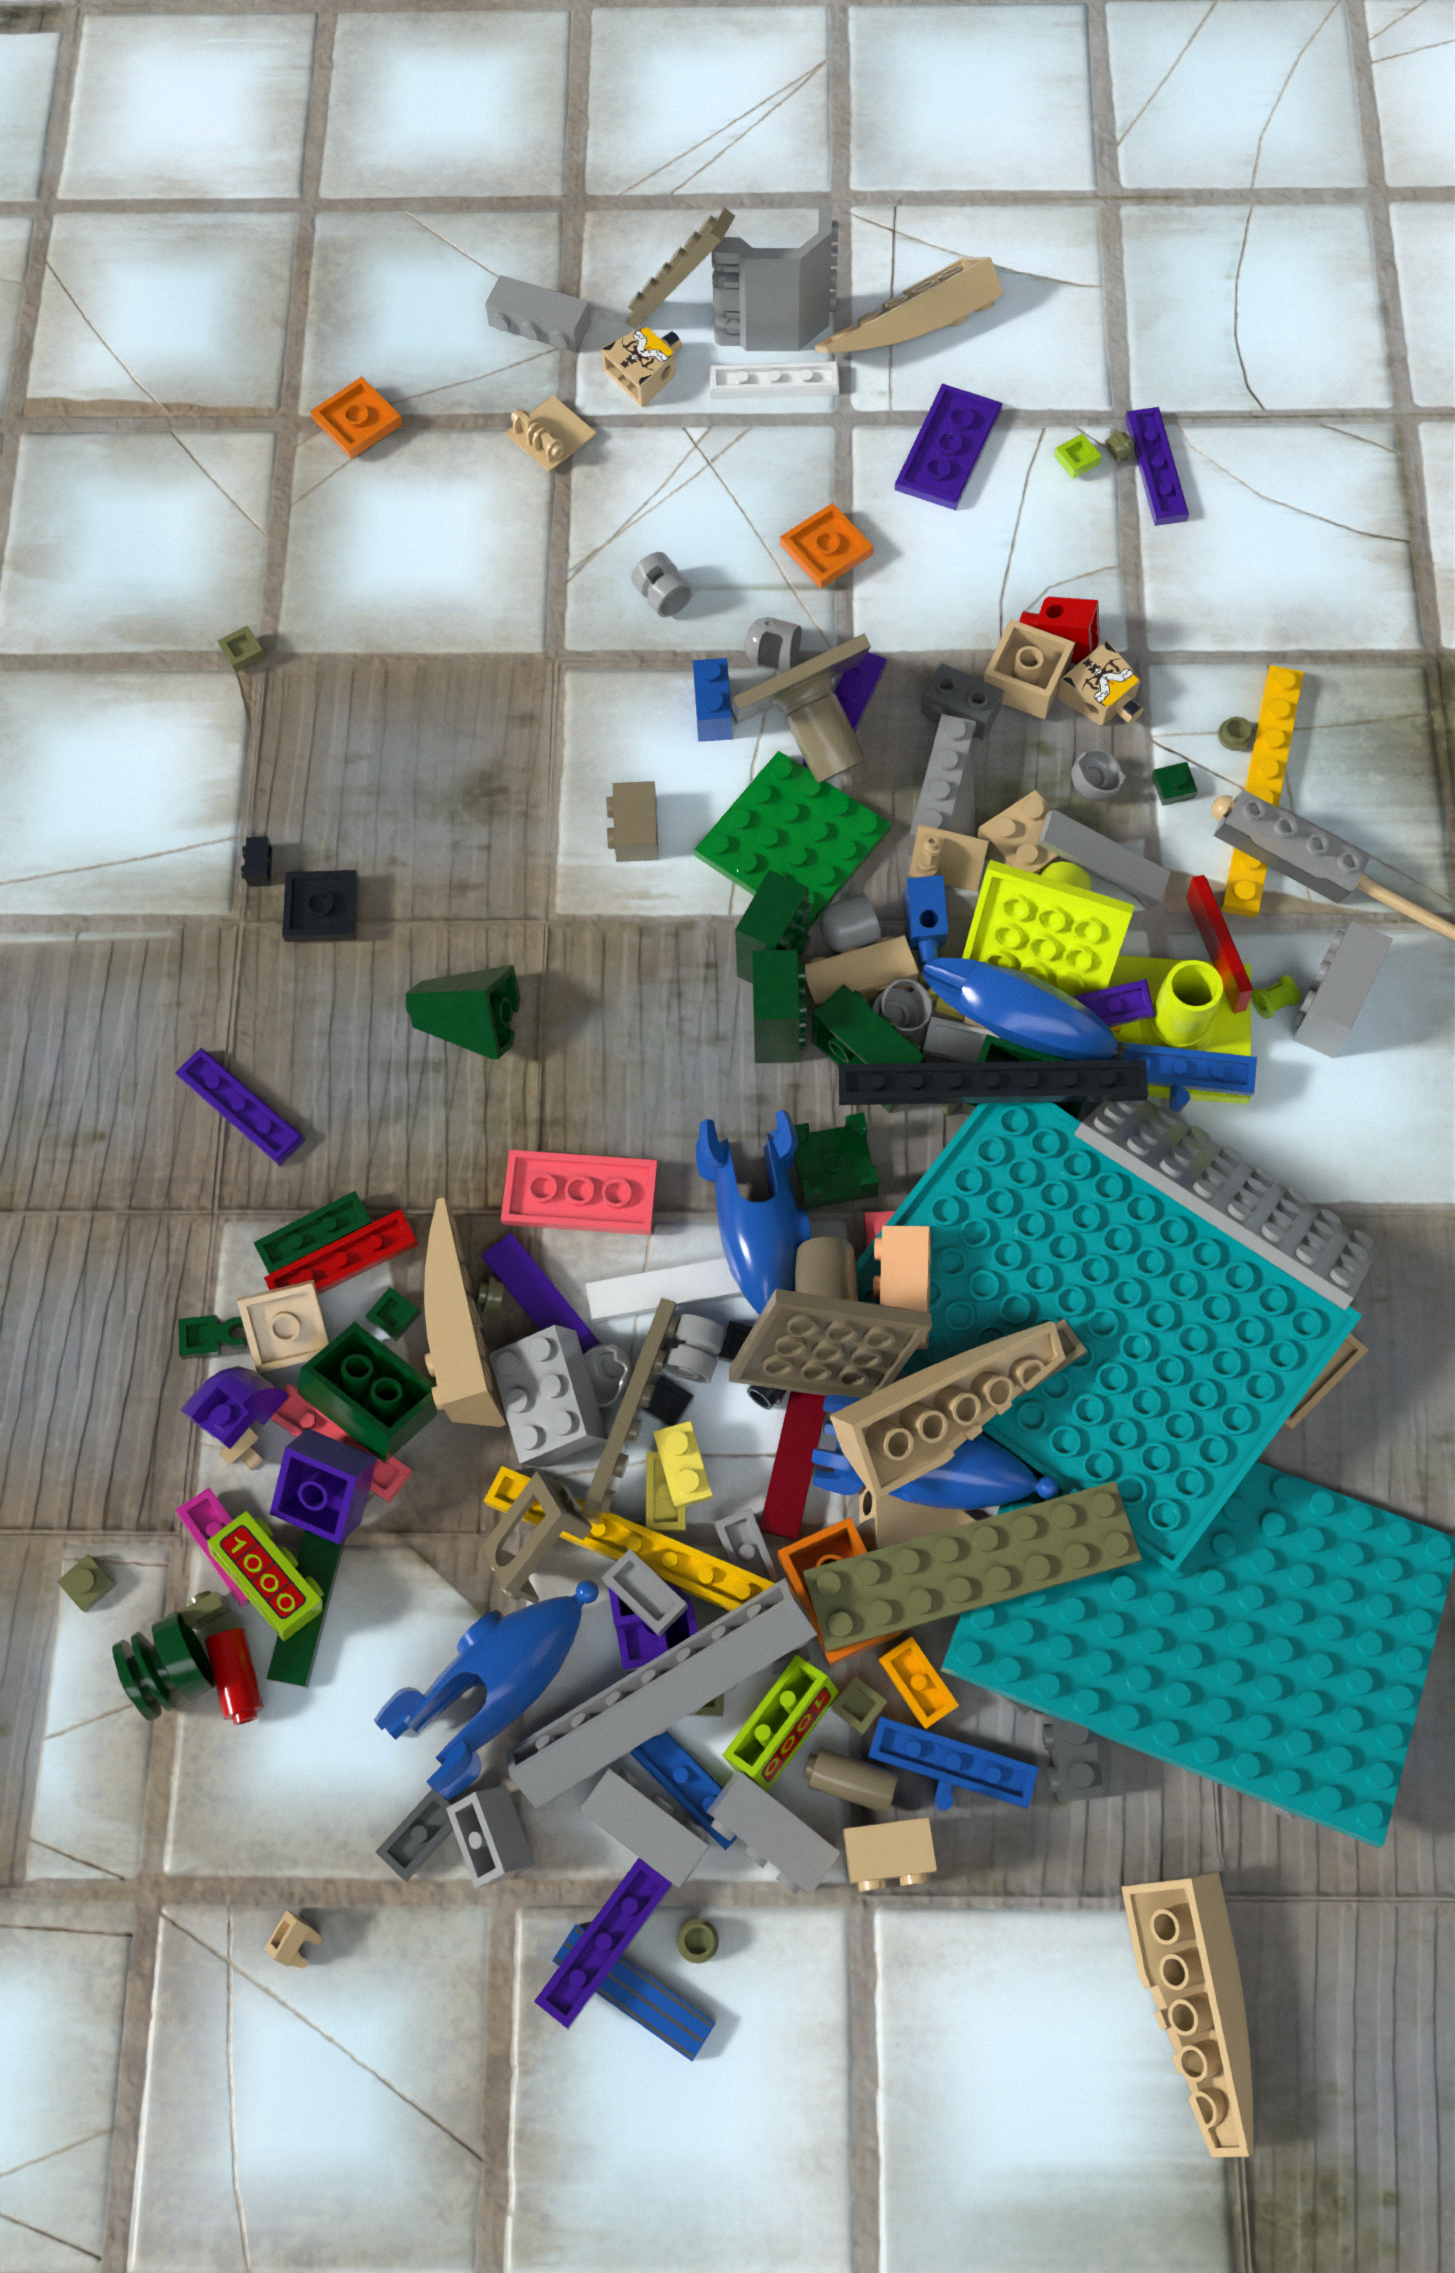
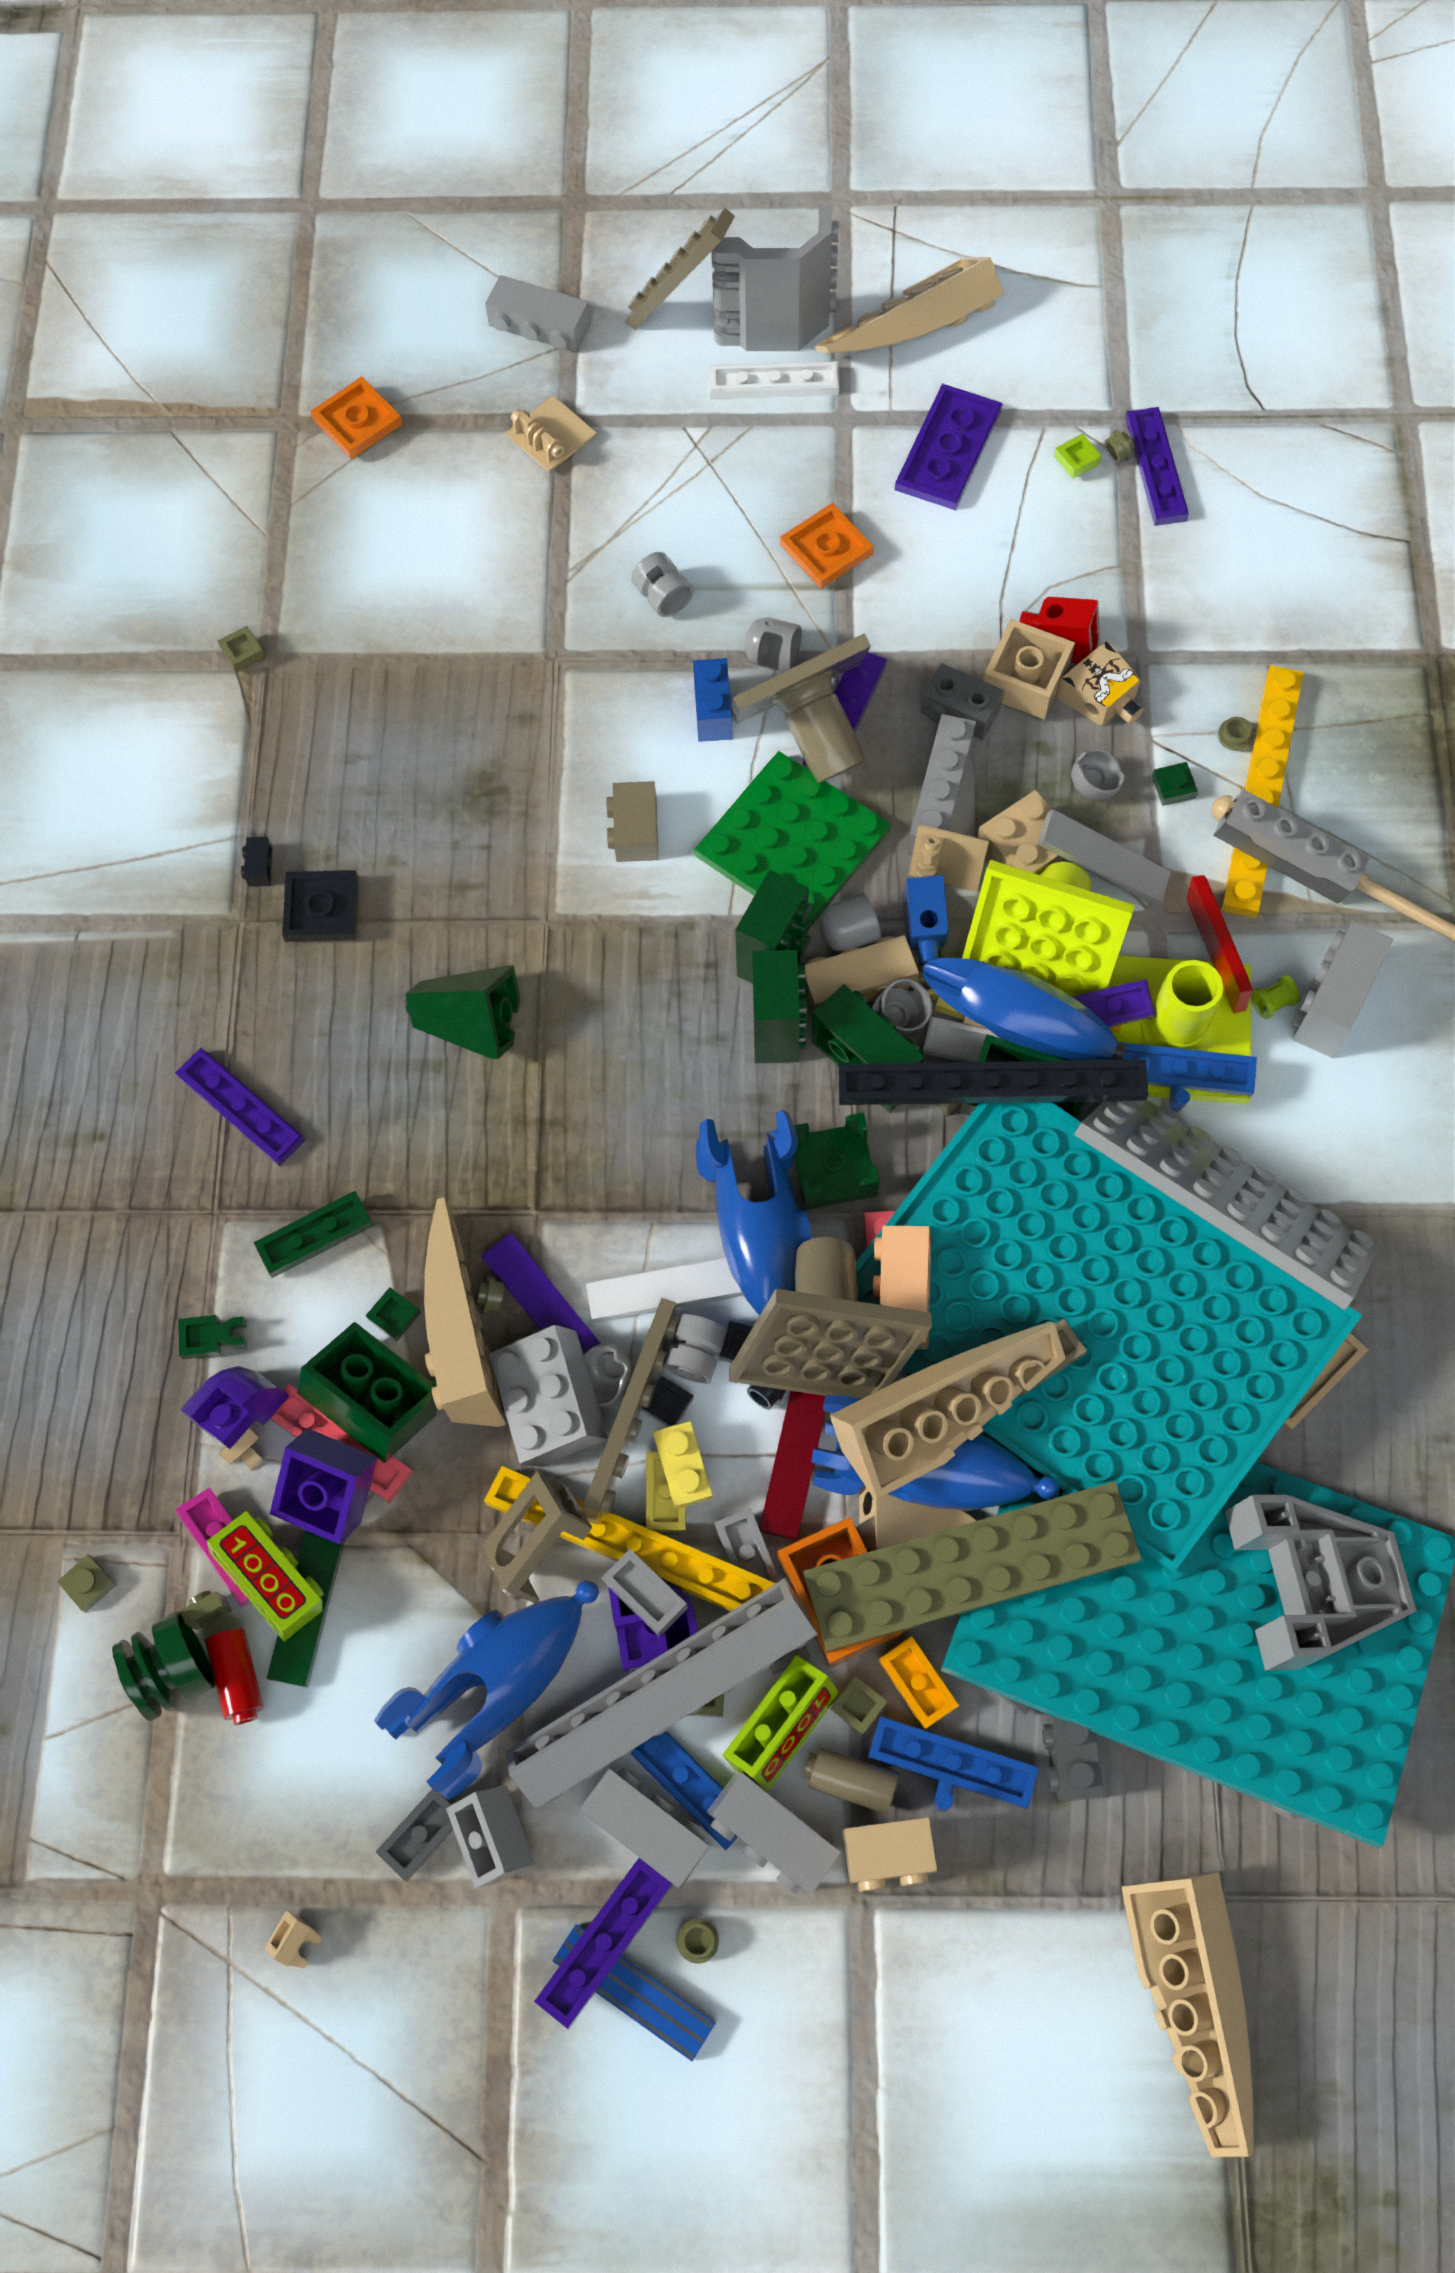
(284, 1325): tan plate -> none
(349, 1255): red plate -> none
(579, 1192): coral plate -> none
(641, 362): tan torso -> none
(1331, 1573): none -> light grey wedge

